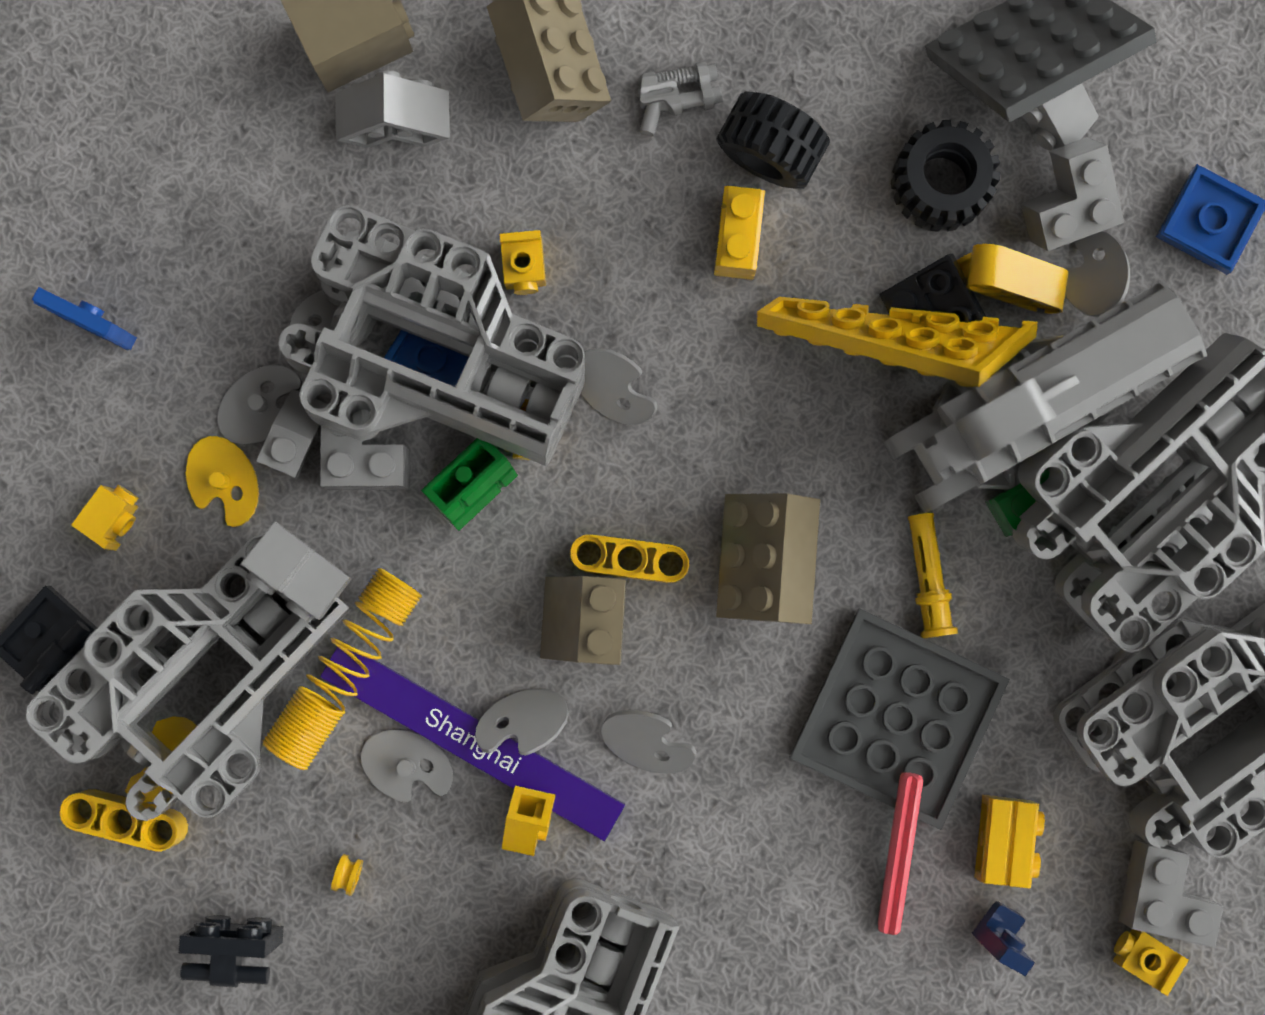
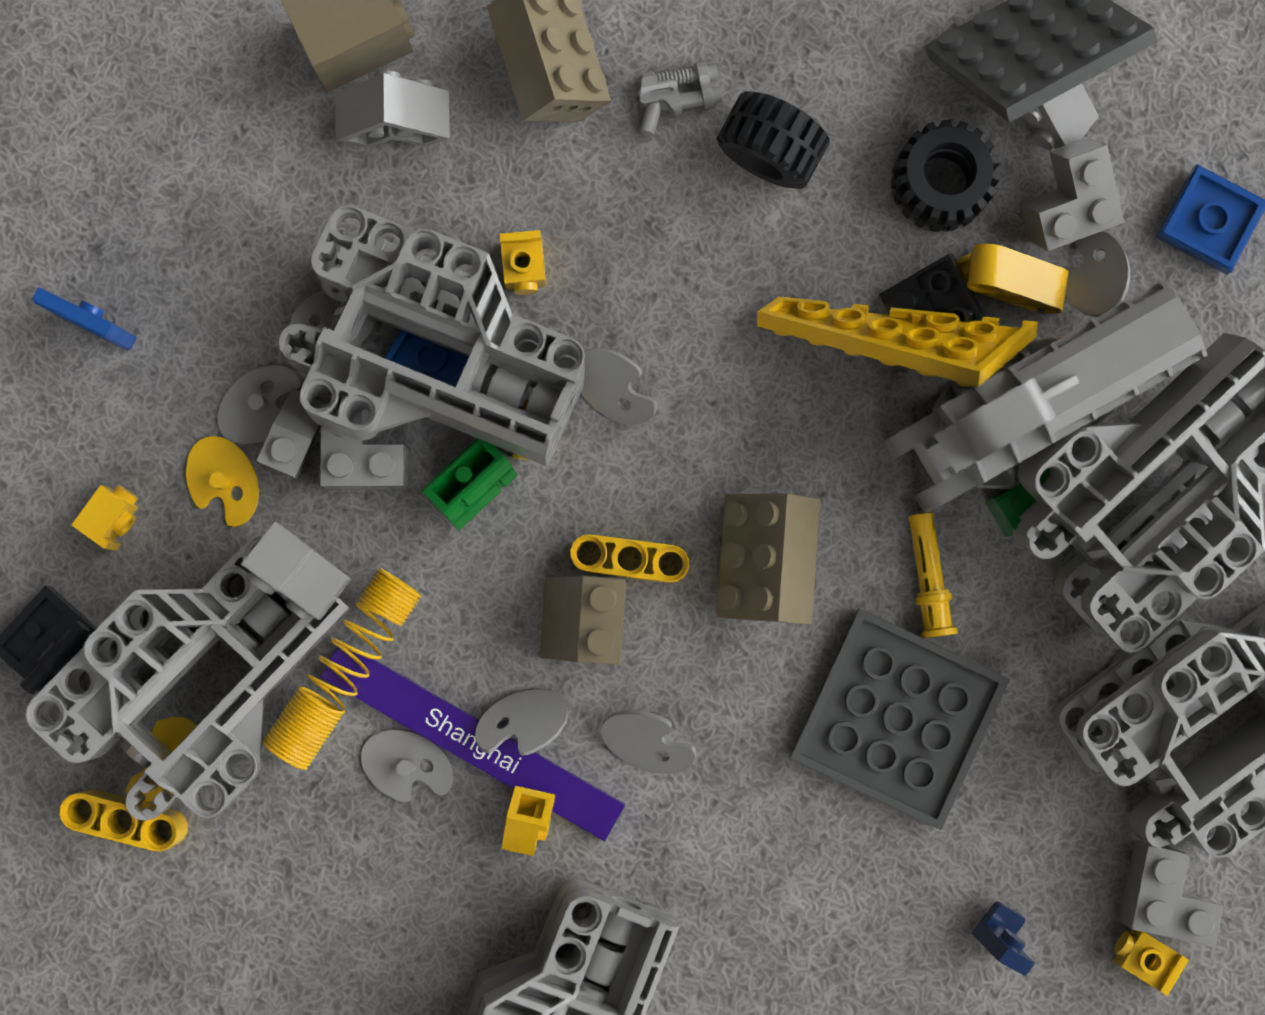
(227, 945): black plate -> none
(347, 874): yellow bush -> none
(739, 232): yellow brick -> none
(900, 853): coral axle -> none
(1008, 841): yellow brick -> none

